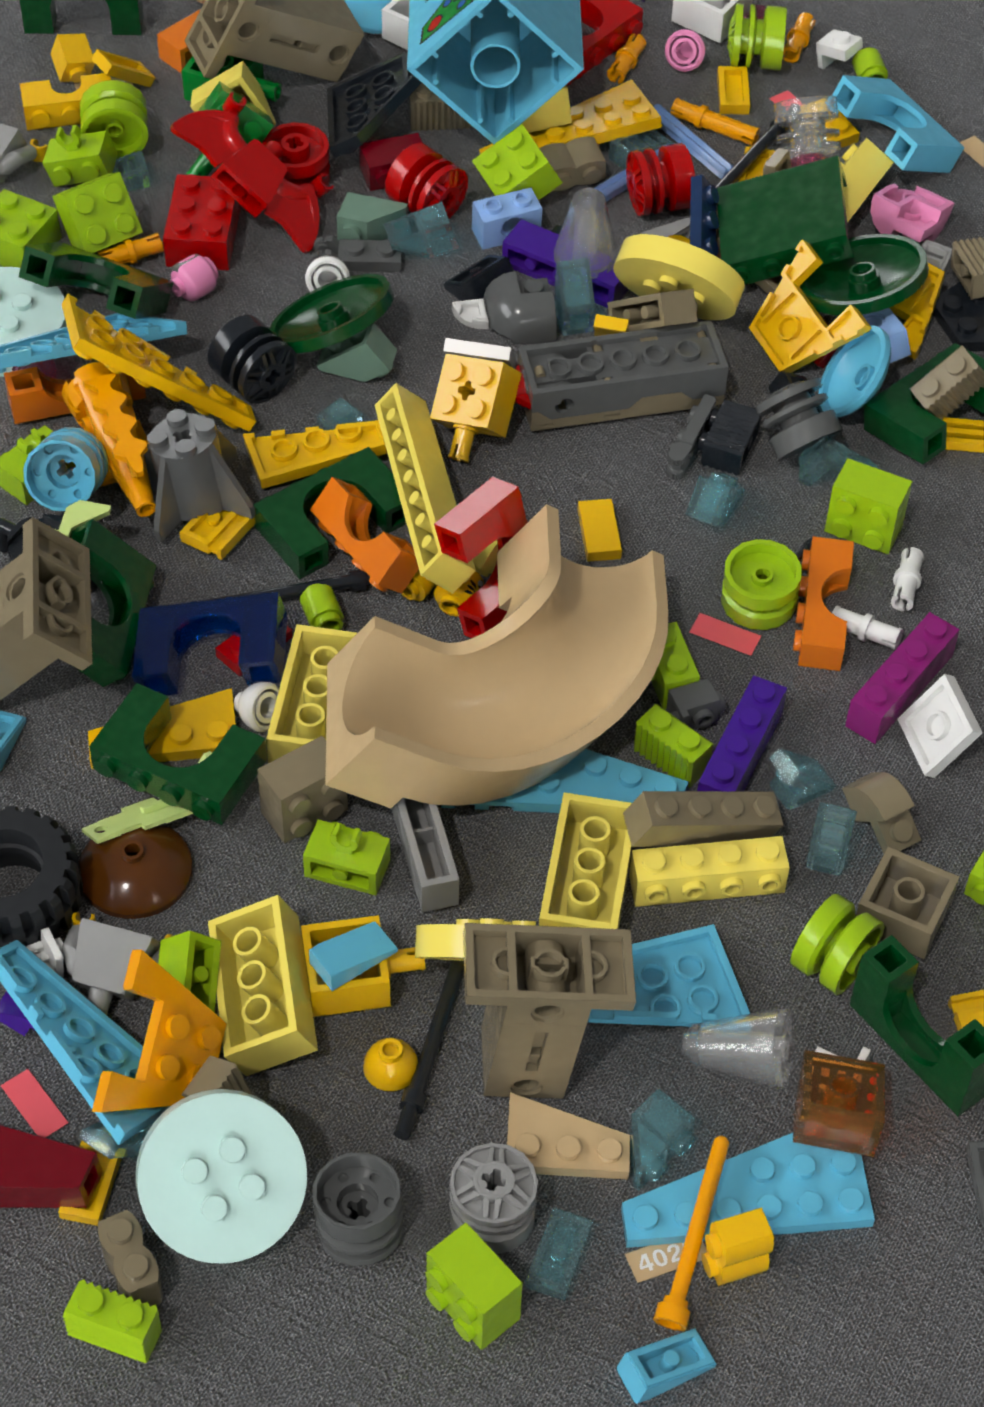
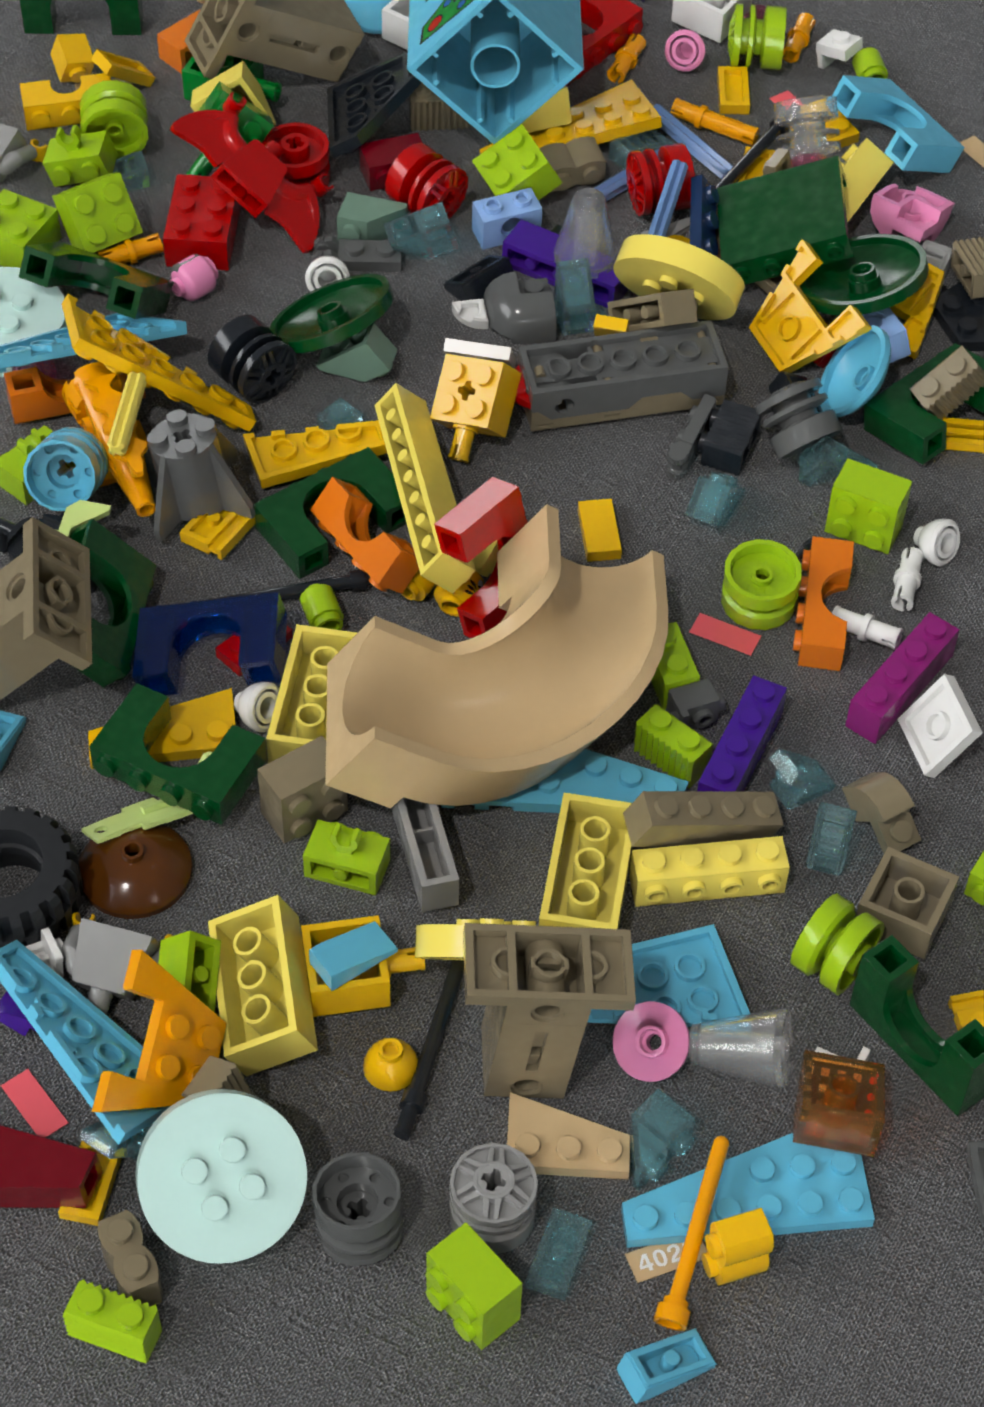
(127, 413): none -> light yellow axle
(633, 1039): none -> bright pink dish
(668, 198): none -> medium blue axle
(938, 541): none -> white brick

